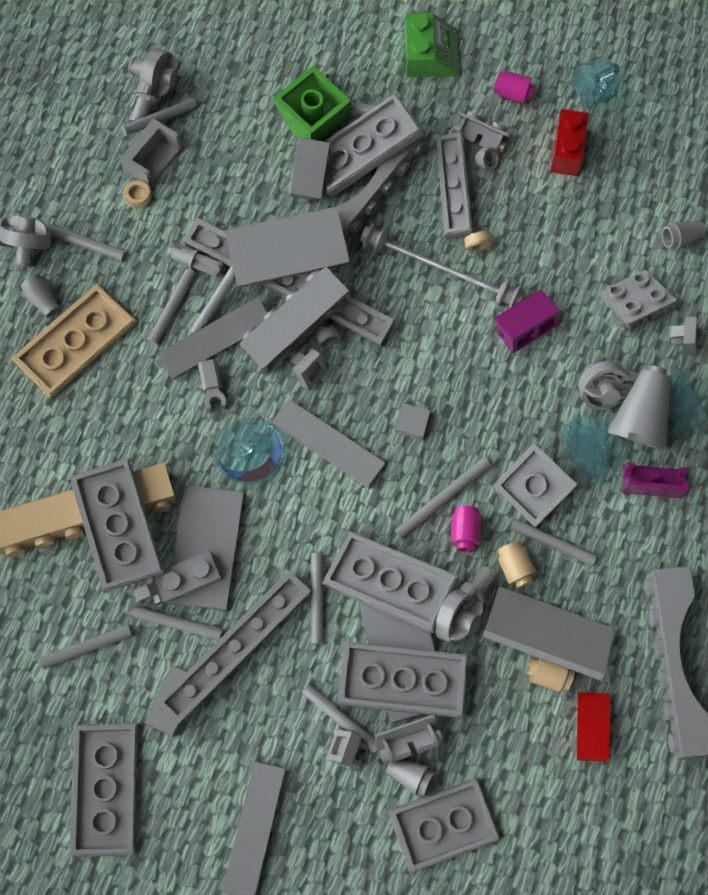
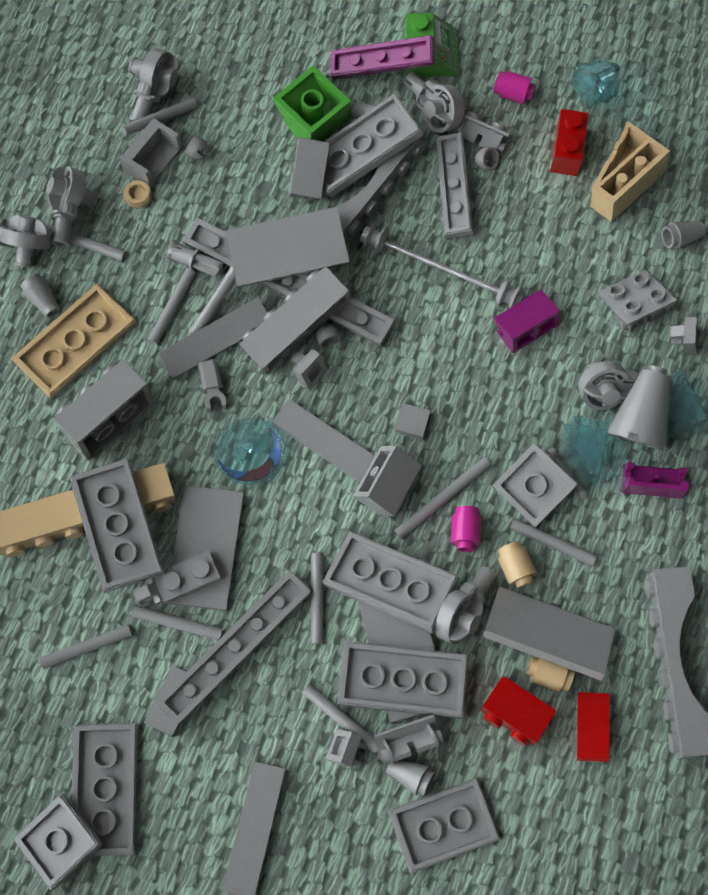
(58, 841): none -> light grey tile
(65, 194): none -> light grey pin
(104, 409): none -> light grey brick
(194, 145): none -> light grey hinge
(383, 57): none -> magenta tile
(387, 481): none -> light grey brick
(434, 107): none -> light grey pin
(478, 241): tan tile -> none
(517, 711): none -> red brick
(581, 492): none -> light grey hinge
(629, 172): none -> tan wedge

